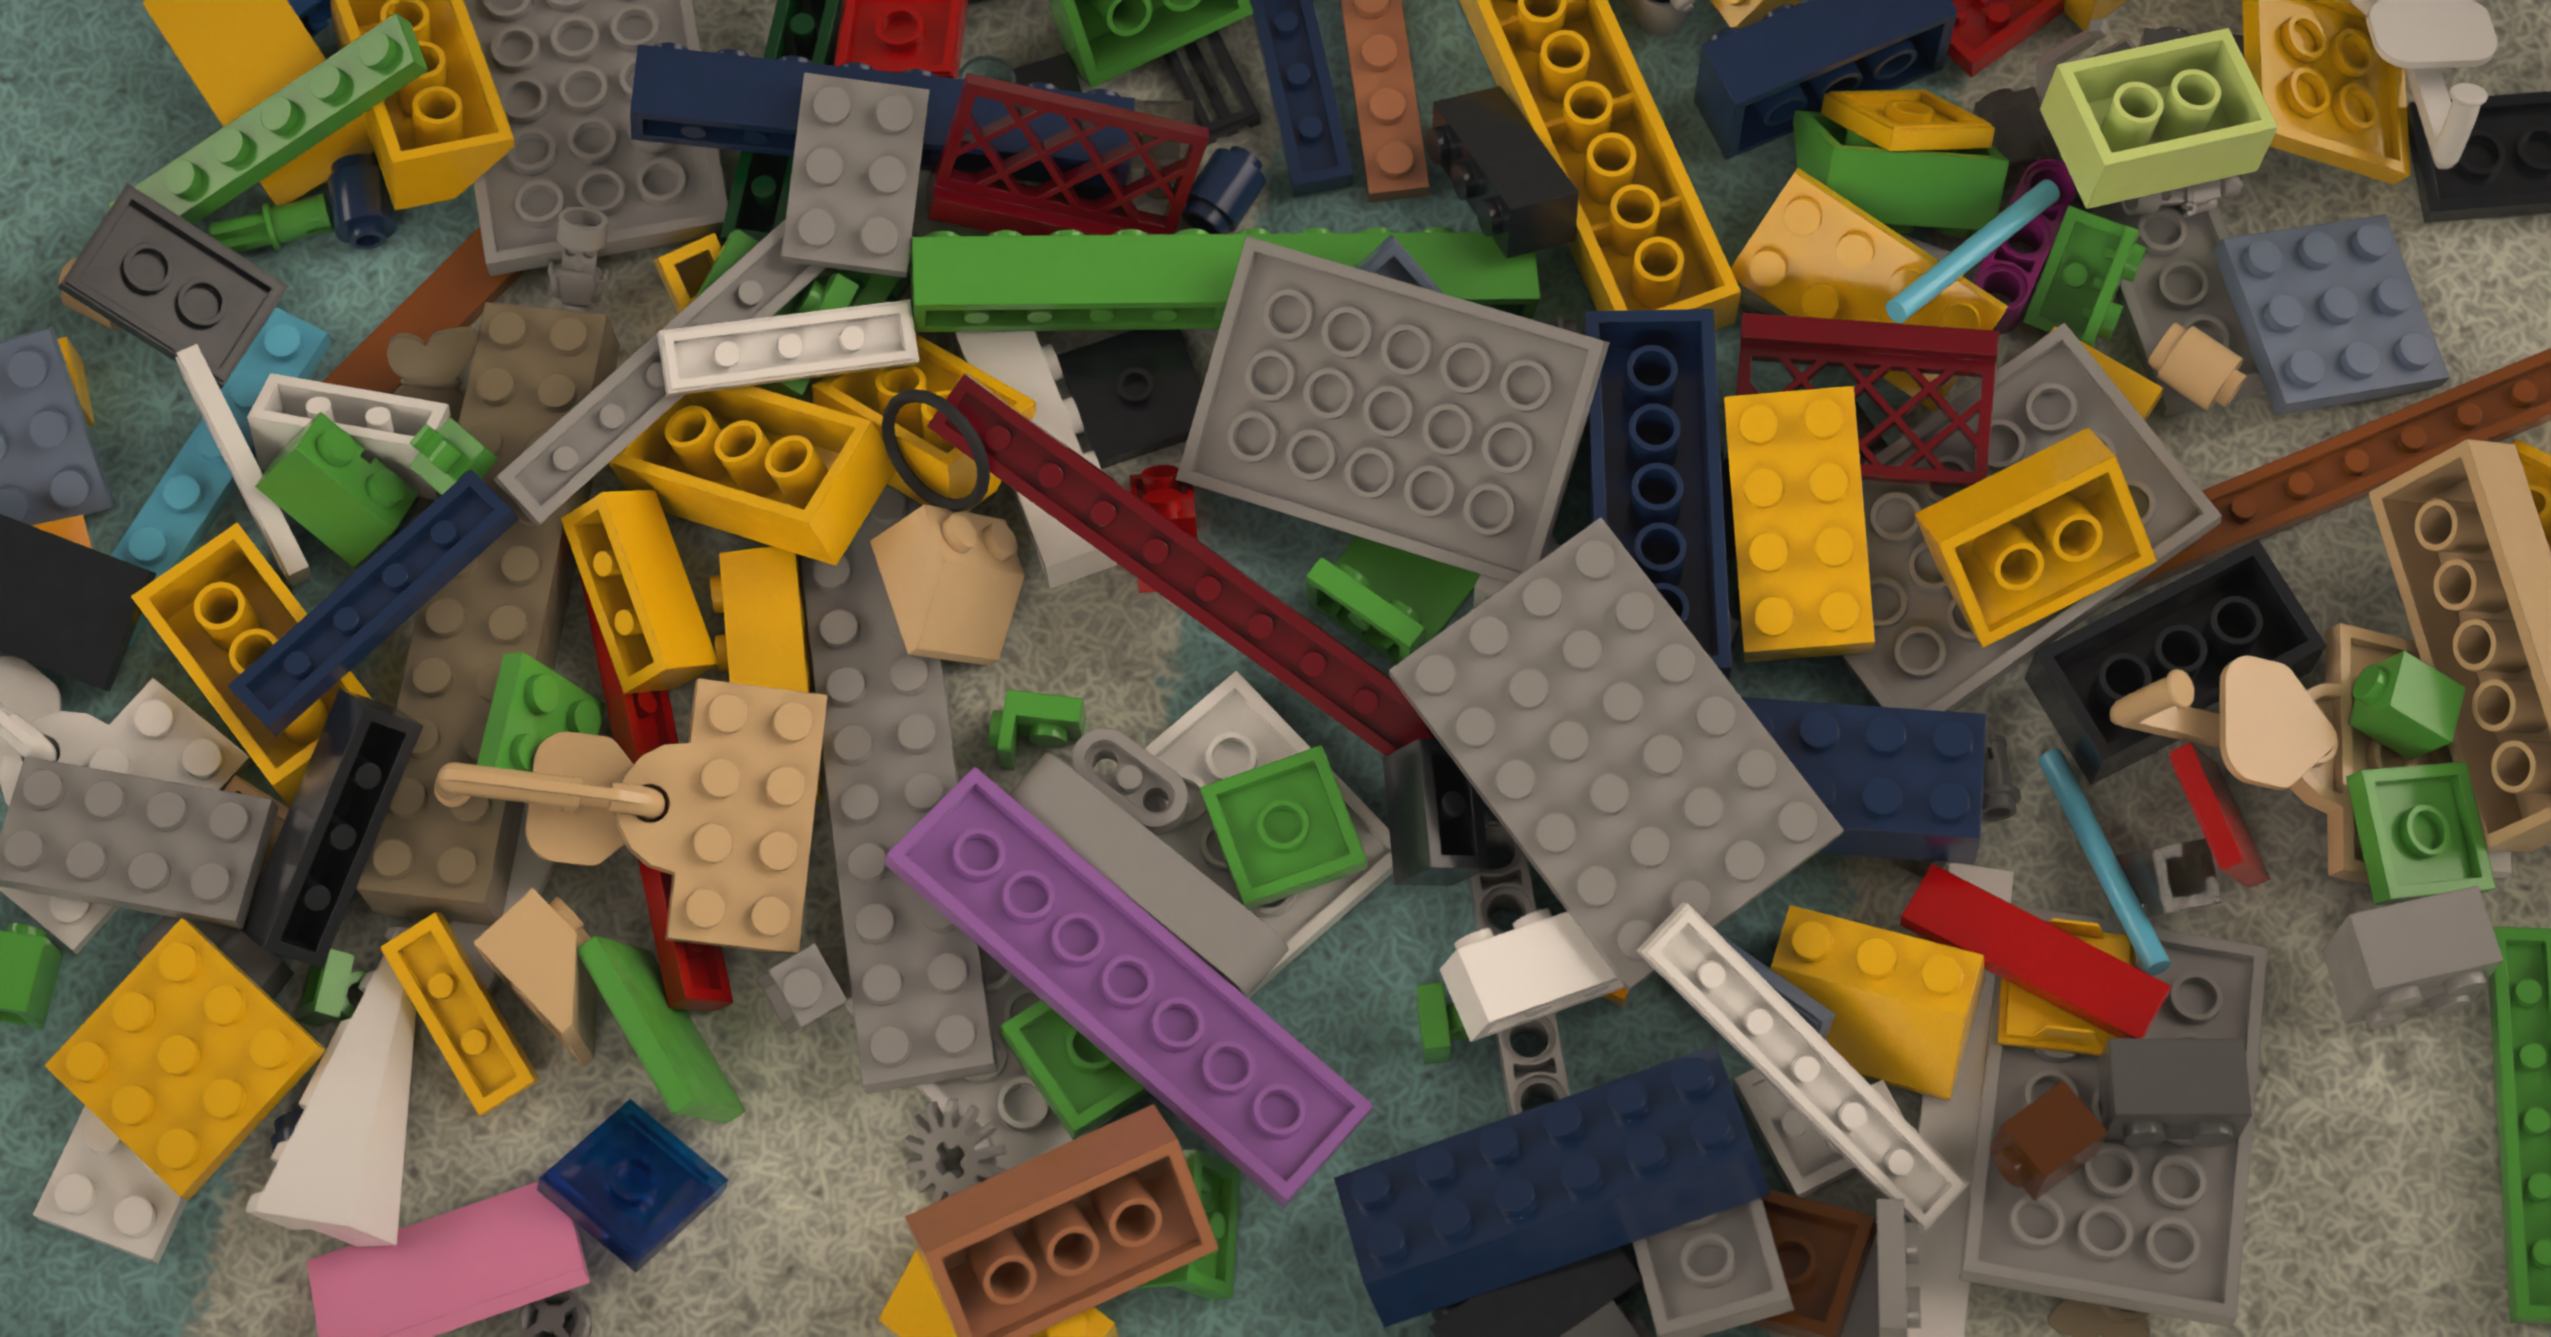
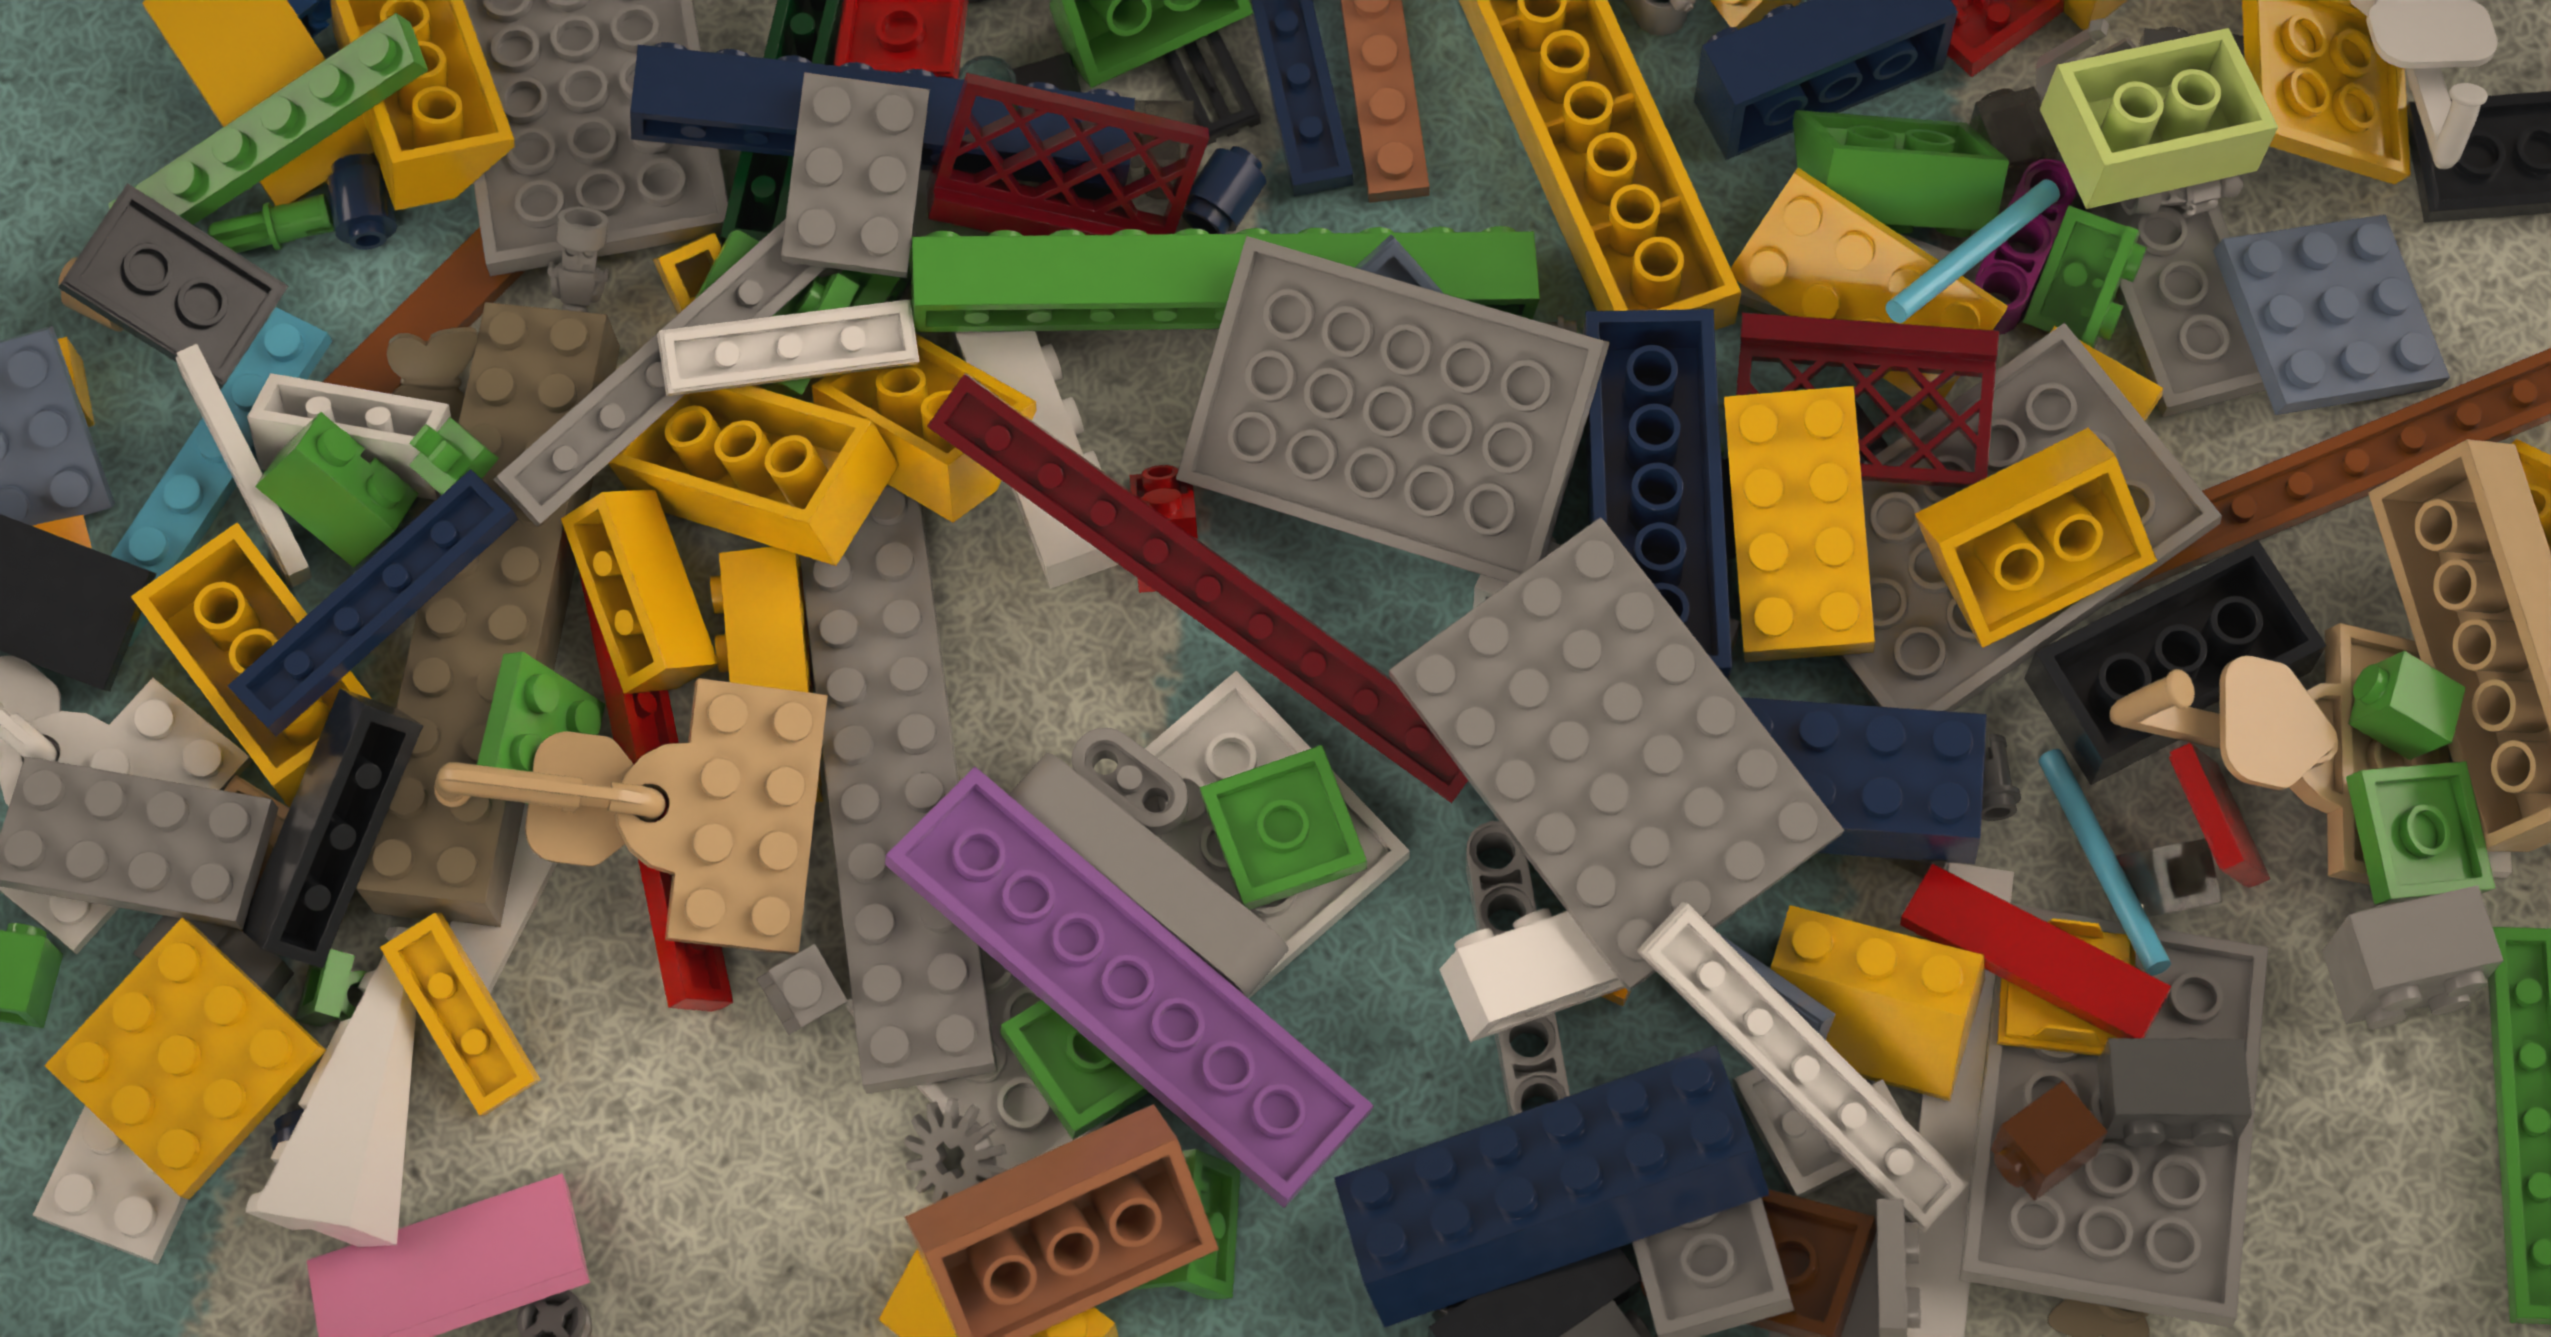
(539, 962): tan slope -> none
(632, 1185): clear blue tile -> none
(660, 1035): bright green tile -> none
(951, 582): tan slope -> none
(965, 429): black tyre -> none
(1043, 717): bright green bracket -> none
(1133, 392): black plate -> none
(1388, 595): bright green bracket -> none
(1432, 817): black brick -> none
(1437, 1023): bright green tile -> none
(1503, 172): black brick -> none
(1907, 120): yellow tile -> none
(2197, 366): tan brick -> none

